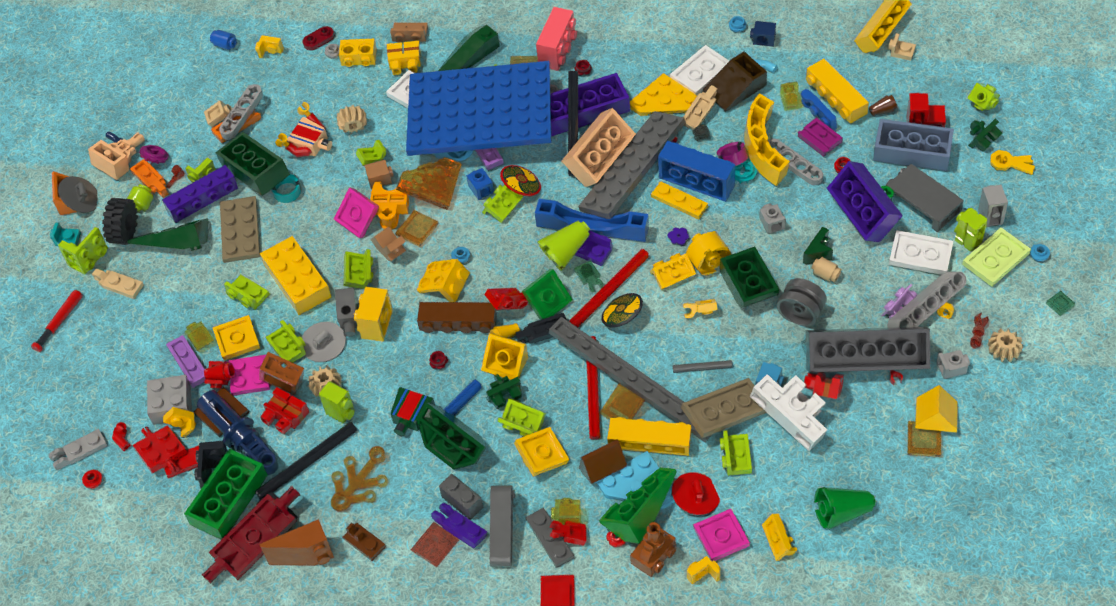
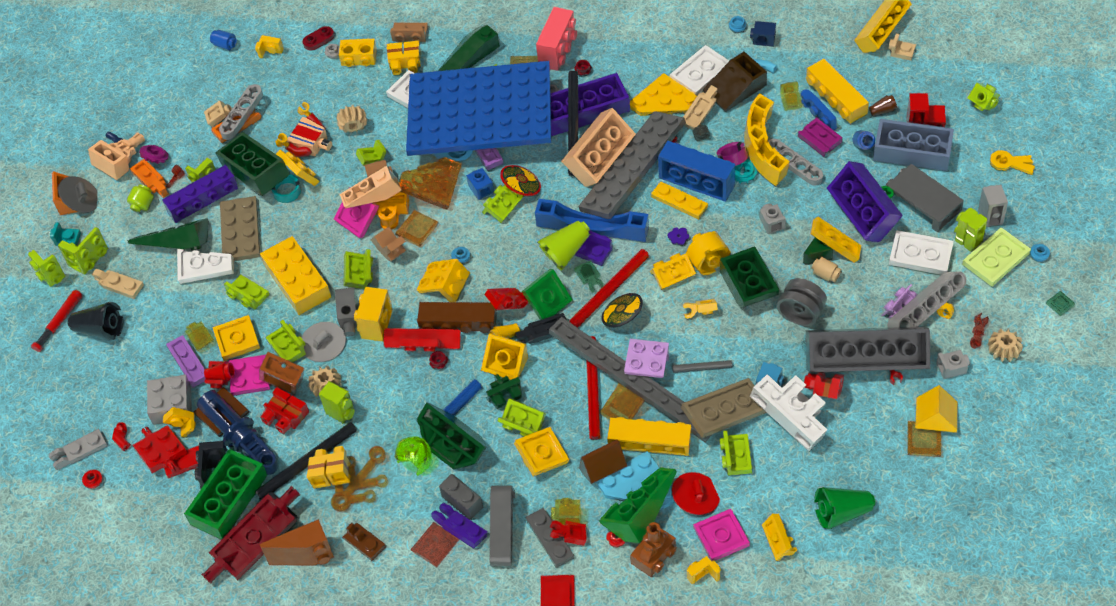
(47, 269): none -> lime bracket
(98, 321): none -> black cone
(119, 221): black tyre -> none
(200, 266): none -> white wing
(298, 167): none -> yellow plate
(328, 468): none -> yellow hips
(372, 189): none -> light nougat slope
(407, 409): torso -> none
(414, 450): none -> clear neon green piece
(422, 338): none -> red bracket
(646, 358): none -> lavender bracket
(836, 239): none -> yellow plate
(842, 161): red plate -> none
(868, 142): none -> blue brick
(980, 140): dark green hips -> none

